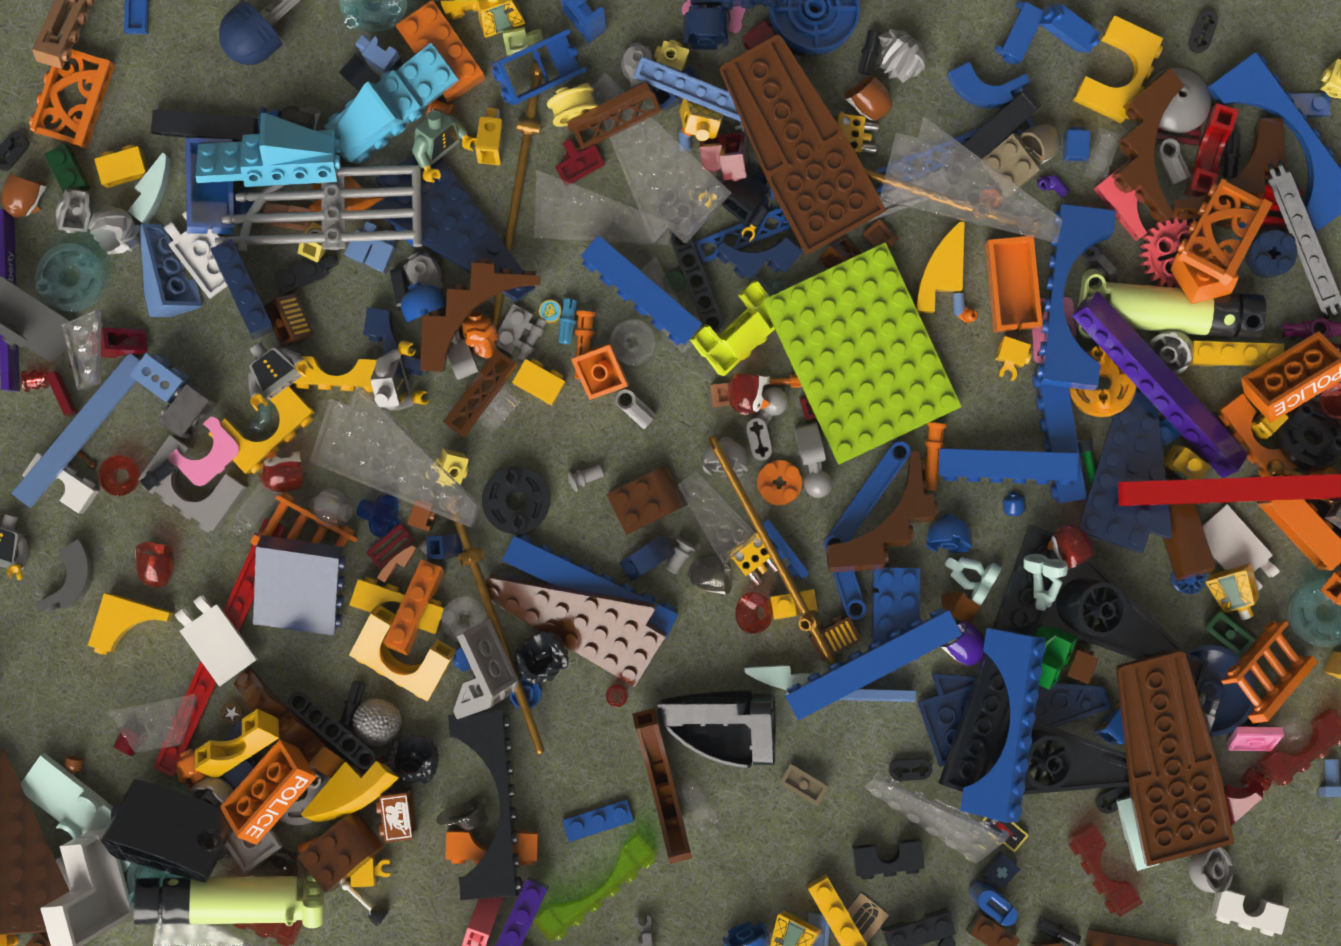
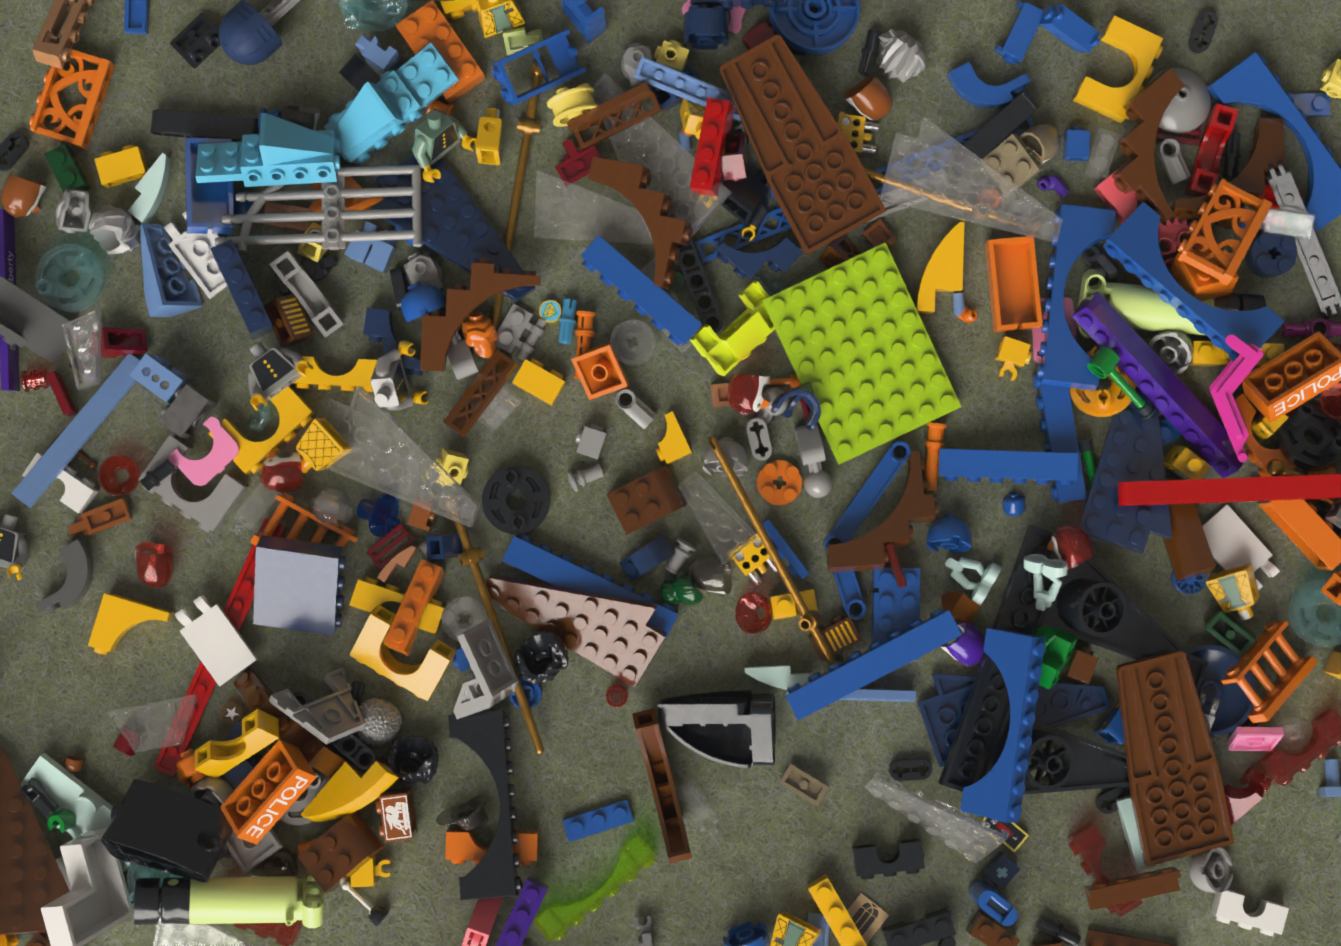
(48, 807): none -> piece
(102, 518): none -> dark orange hinge
(197, 40): none -> black bracket
(307, 292): none -> light grey arch
(321, 446): none -> yellow torso
(328, 716): none -> light grey wing
(591, 441): none -> light grey brick
(666, 232): none -> reddish brown arch
(674, 443): none -> yellow arch
(680, 590): none -> dark green hair
(707, 164): none -> red arch
(805, 392): none -> dark blue helmet
(896, 565): none -> clear red piece
(1104, 364): none -> green piece
(1132, 888): none -> reddish brown fence
(1138, 250): none -> blue arch
(1227, 383): none -> dark pink piece
(1288, 223): none -> clear hinge

